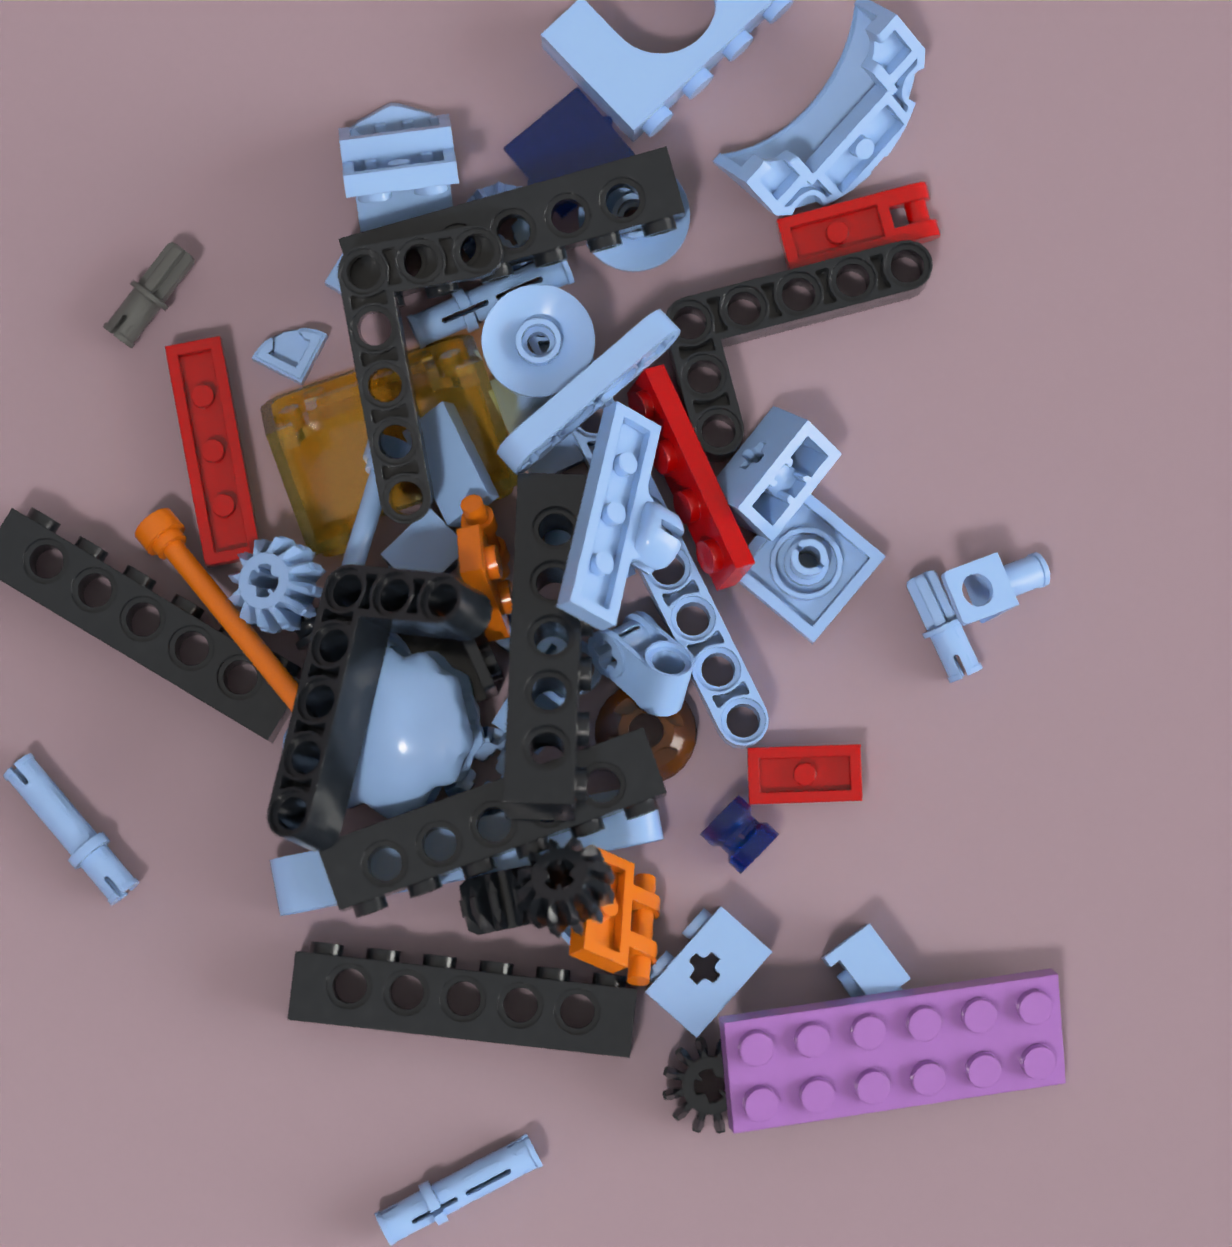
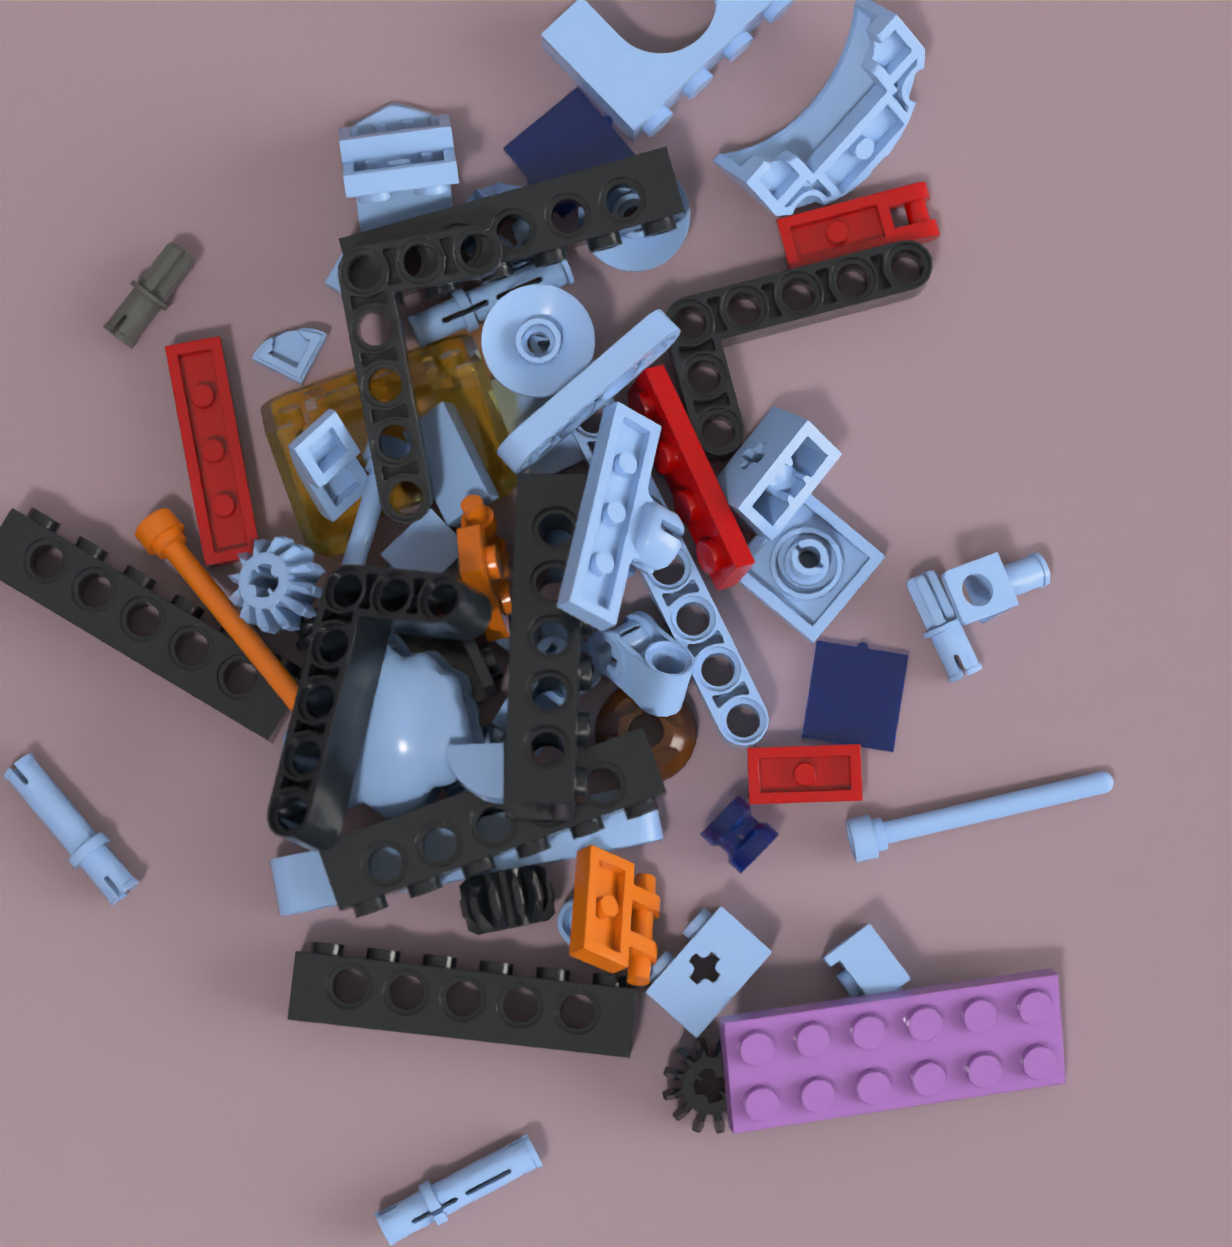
(329, 465): none -> light blue slope
(479, 768): none -> light blue tile
(572, 866): black gear -> none
(854, 696): none -> clear blue piece
(872, 836): none -> light blue piece

